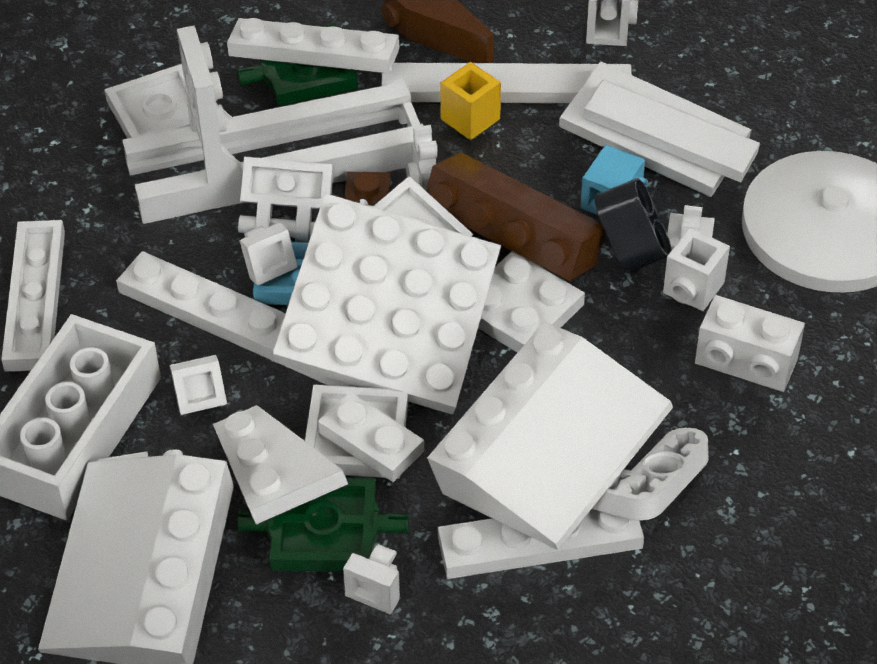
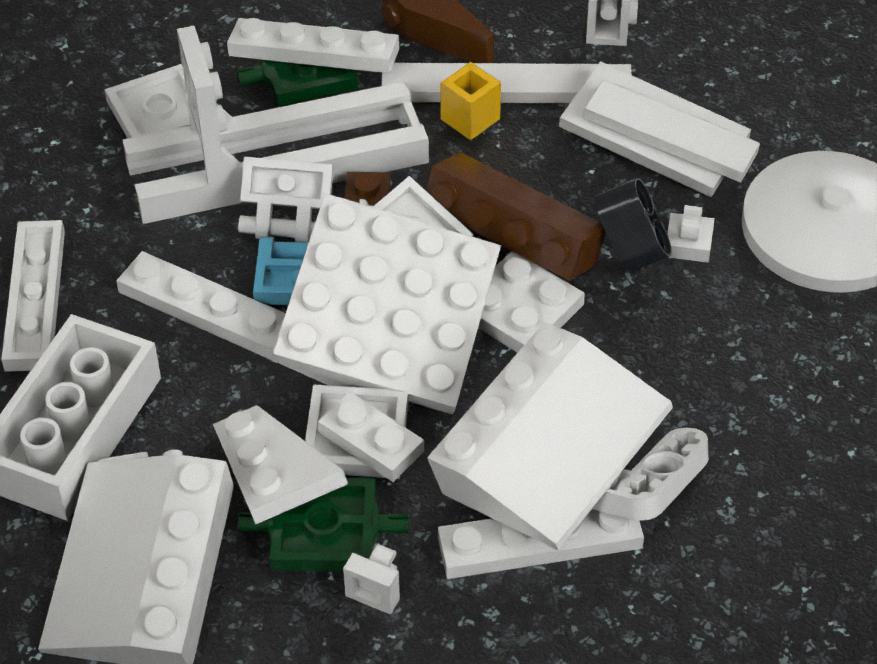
(198, 384): white tile -> none
(268, 253): white tile -> none
(423, 156): white plate -> none
(608, 171): medium azure brick -> none
(696, 269): white brick -> none
(749, 343): white brick -> none

